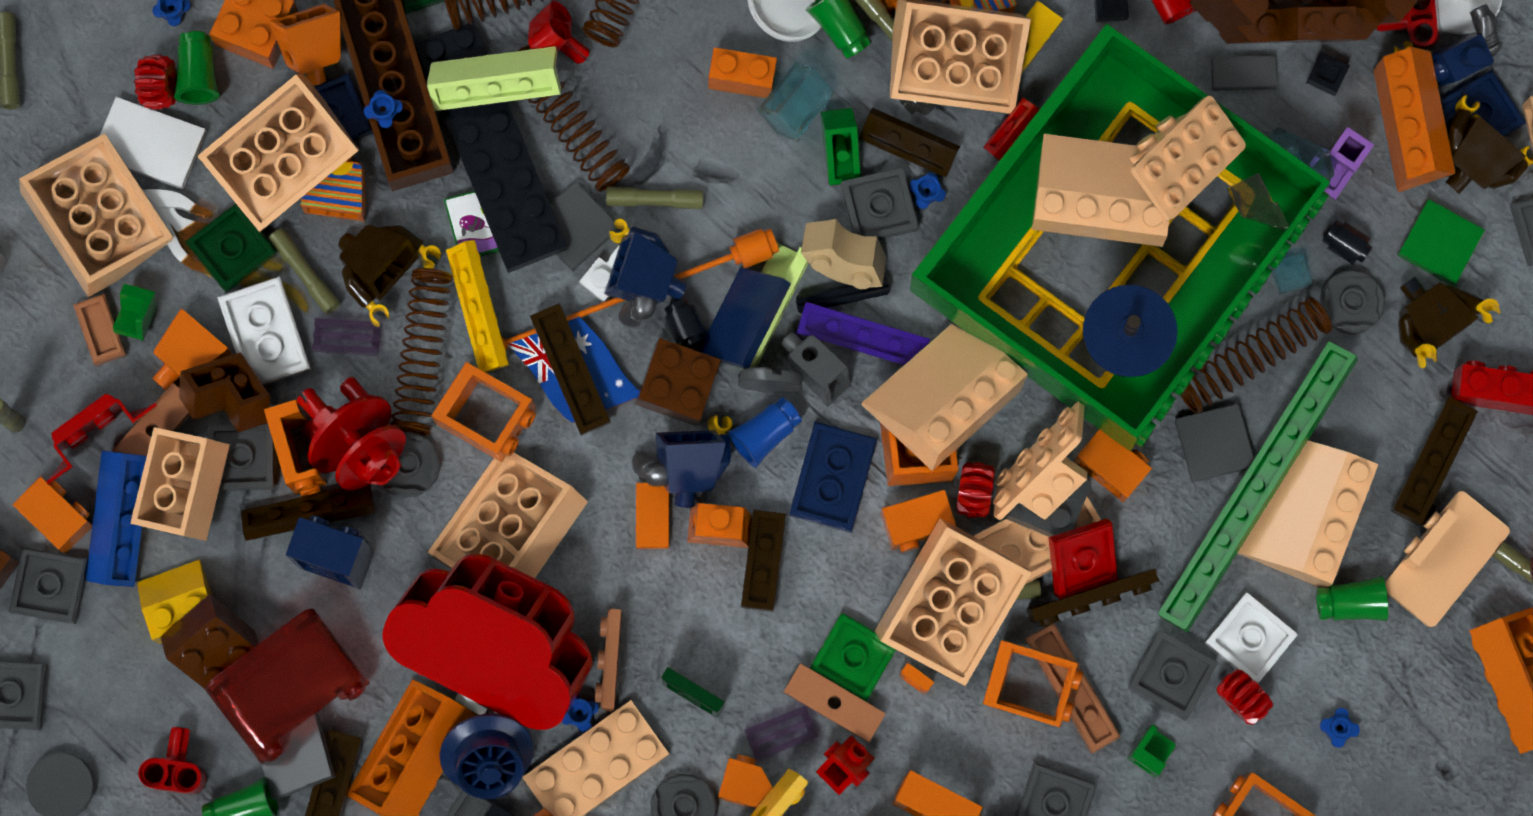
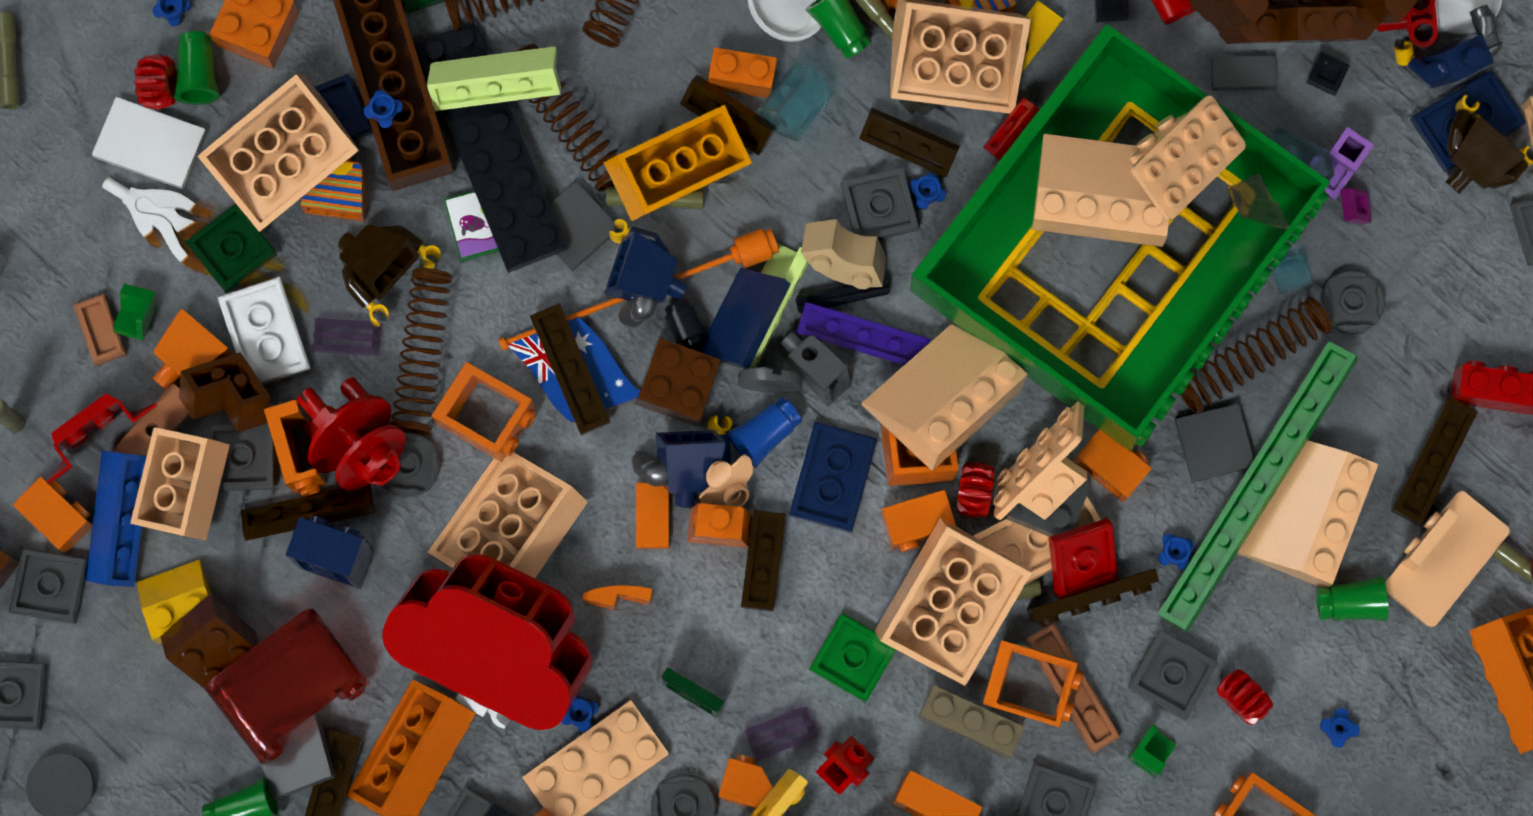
(95, 213): light nougat slope -> none
(174, 766): red beam -> none
(292, 255): olive piece -> none
(310, 40): orange torso -> none
(477, 306): yellow plate -> none
(486, 755): dark blue piece -> none
(553, 28): red beam -> none
(598, 275): white plate -> none
(608, 596): none -> orange slope
(608, 660): nougat tile -> none
(677, 162): none -> light orange brick
(728, 482): none -> light nougat plate
(753, 129): none -> dark brown plate
(840, 145): green slope -> none
(853, 714): nougat tile -> none
(916, 678): orange tile -> none
(971, 721): none -> dark tan arch
(1130, 331): dark blue piece -> none
(1171, 543): none -> blue plate
(1251, 638): white tile -> none
(1347, 242): black brick -> none
(1356, 206): none -> magenta tile
(1413, 118): orange slope -> none
(1438, 317): dark brown torso -> none
(1440, 242): green tile -> none

